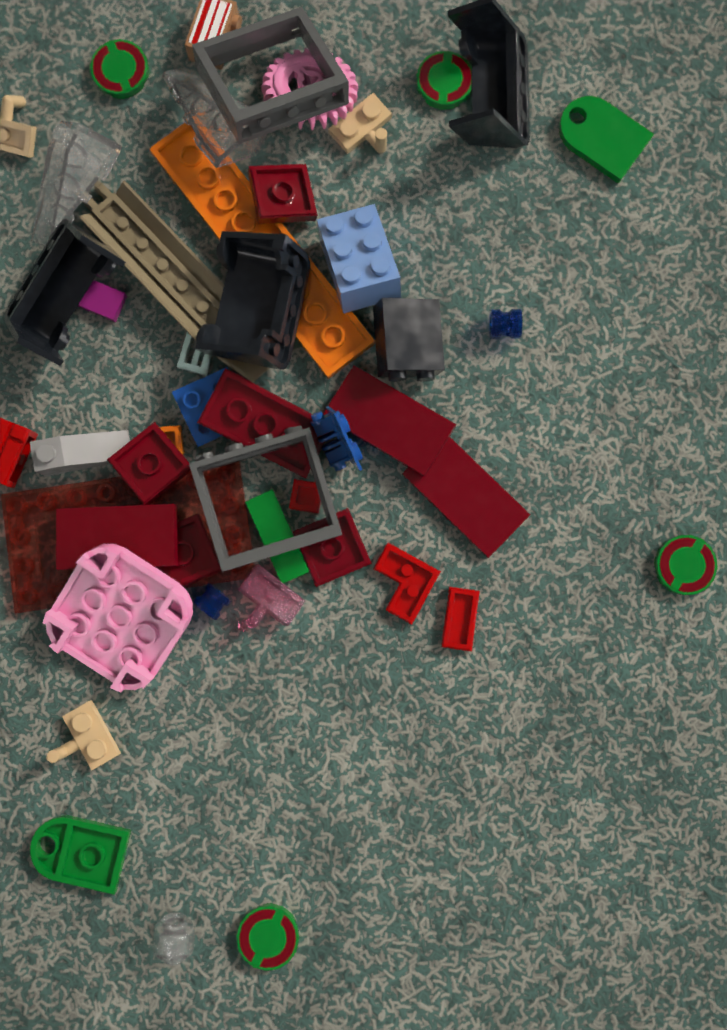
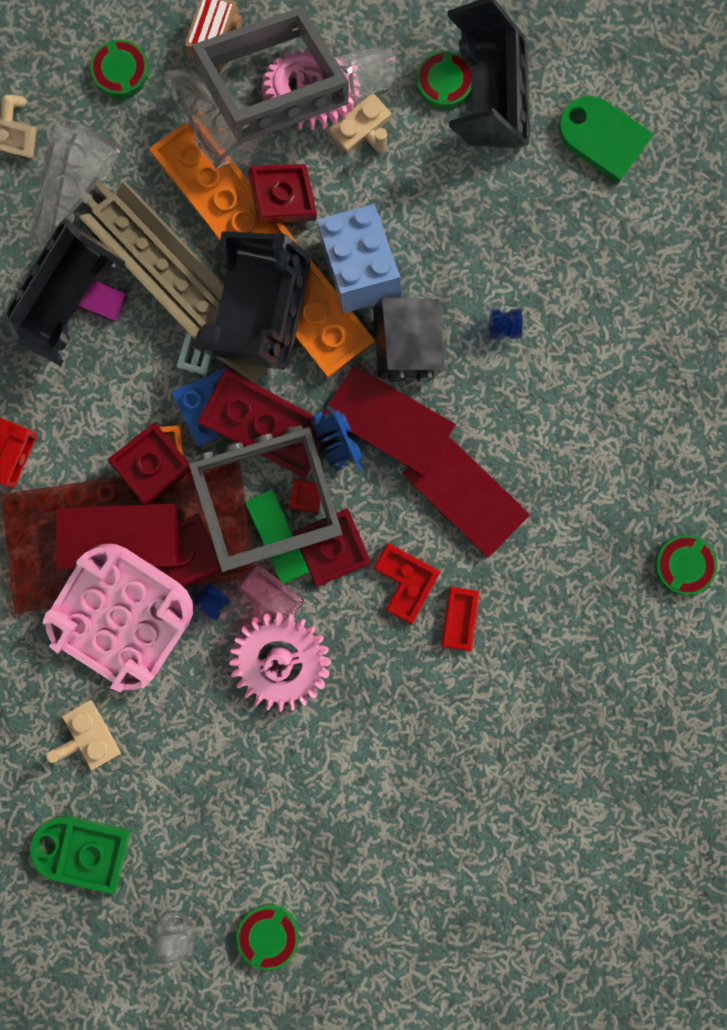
(76, 452): light grey slope -> none
(271, 685): none -> bright pink gear
(369, 70): none -> clear panel

